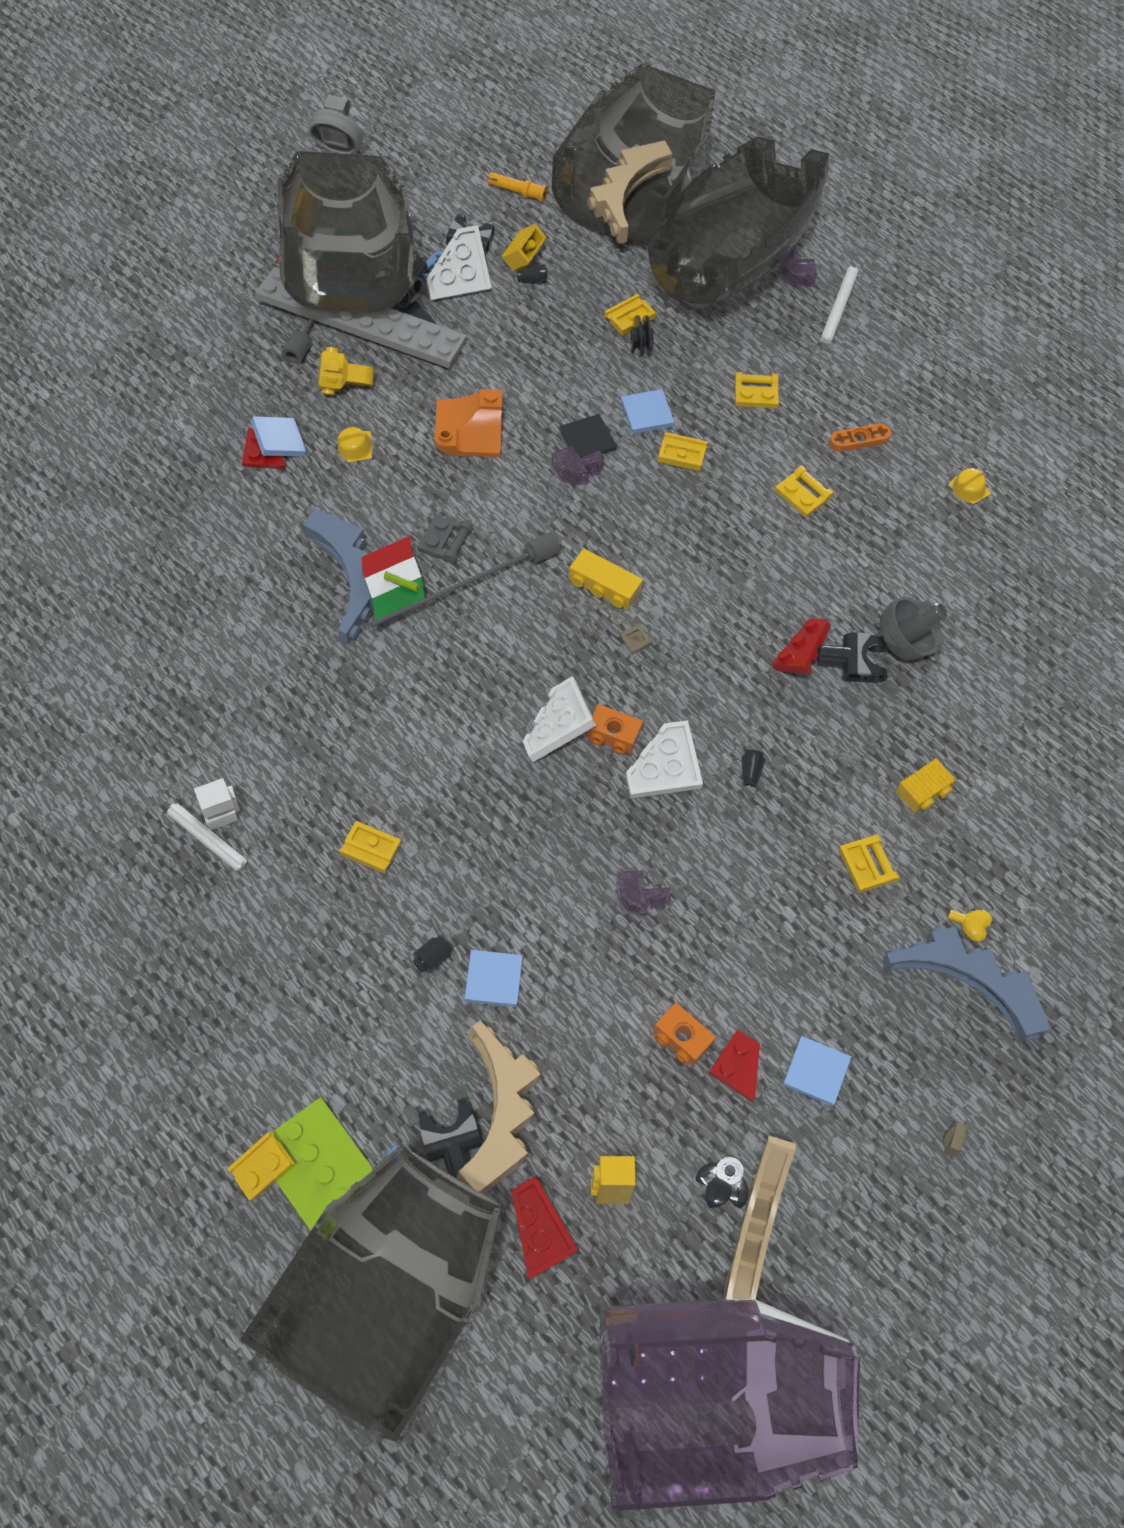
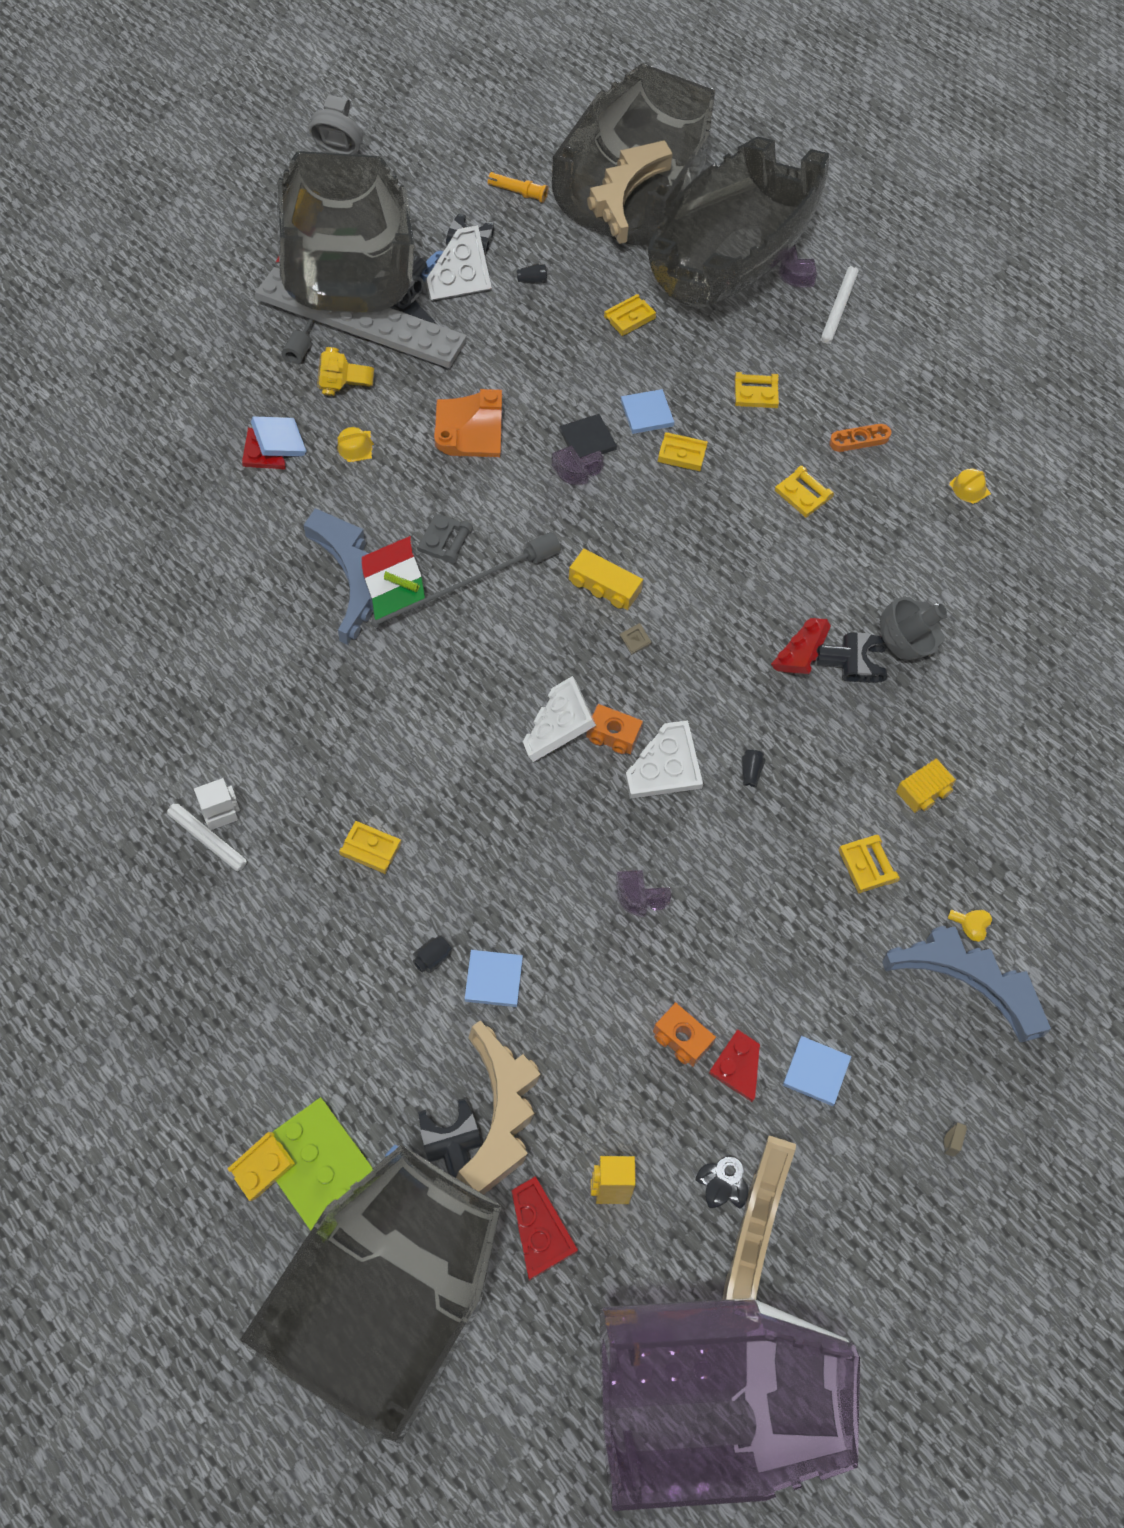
(524, 247): yellow brick -> none
(641, 333): black piece -> none

